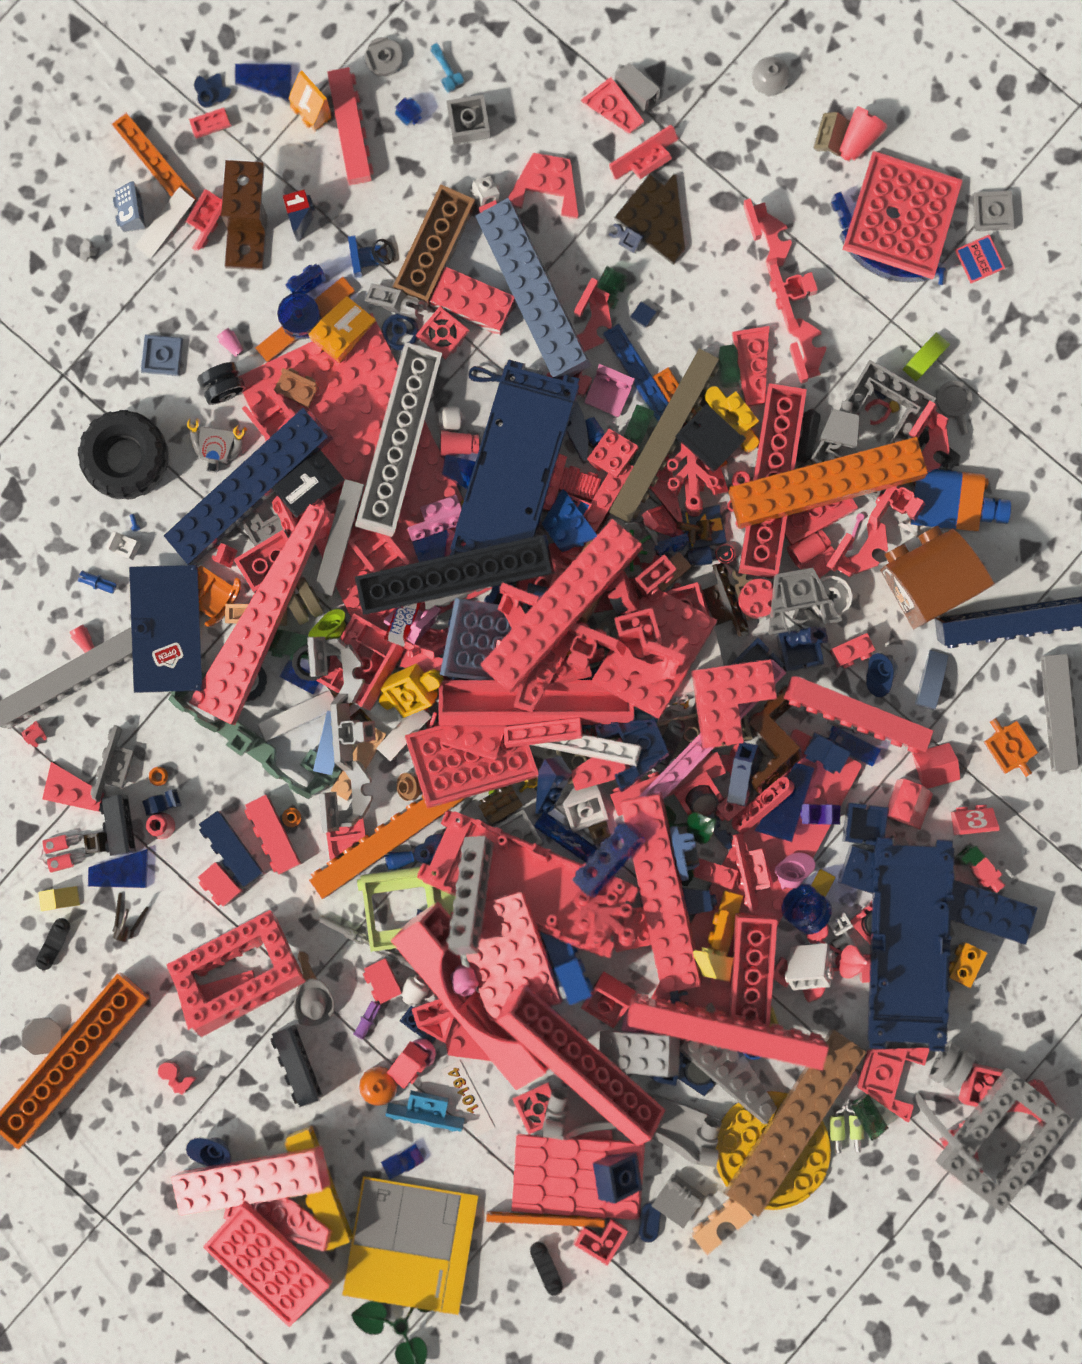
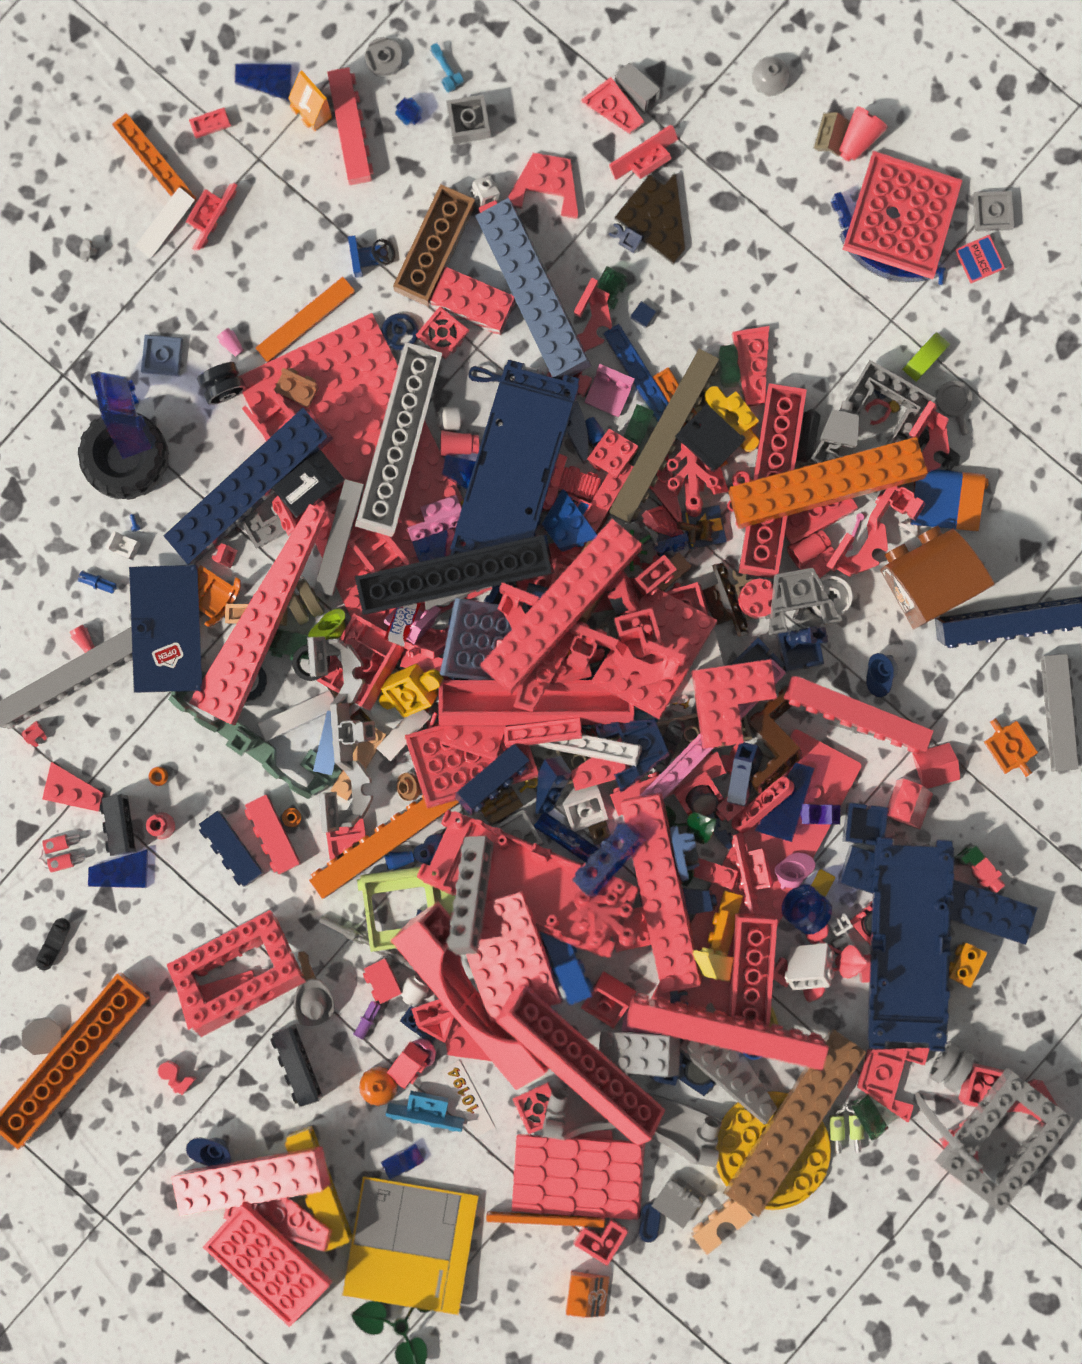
(59, 898): light yellow slope -> none
(95, 842): dark brown slope -> none
(114, 765): light grey bracket -> none
(118, 411): none -> clear blue windscreen
(121, 930): dark brown plant -> none
(129, 207): sand blue slope -> none
(161, 802): dark blue leg -> none
(212, 88): dark blue plate -> none
(215, 444): light grey torso -> none
(219, 884): coral brick -> none
(244, 214): reddish brown bracket -> none
(258, 560): coral brick -> none
(289, 675): clear blue plate -> none
(294, 306): clear blue wheel -> none
(299, 210): slope -> none
(306, 281): clear blue plate -> none
(341, 329): light orange slope -> none
(395, 301): light grey plate -> none
(464, 980): bright pink head -> none
(492, 779): none -> dark blue brick
(546, 1268): black piece -> none
(587, 1295): none -> orange slope
(617, 1177): dark blue slope -> none
(700, 556): dark blue brick -> none
(725, 554): black tile -> none
(794, 288): coral piece -> none
(827, 752): dark blue brick -> none
(854, 649): coral brick -> none
(859, 748): clear blue plate -> none
(931, 680): sand blue slope -> none
(974, 821): coral slope -> none
(995, 510): blue wheel -> none

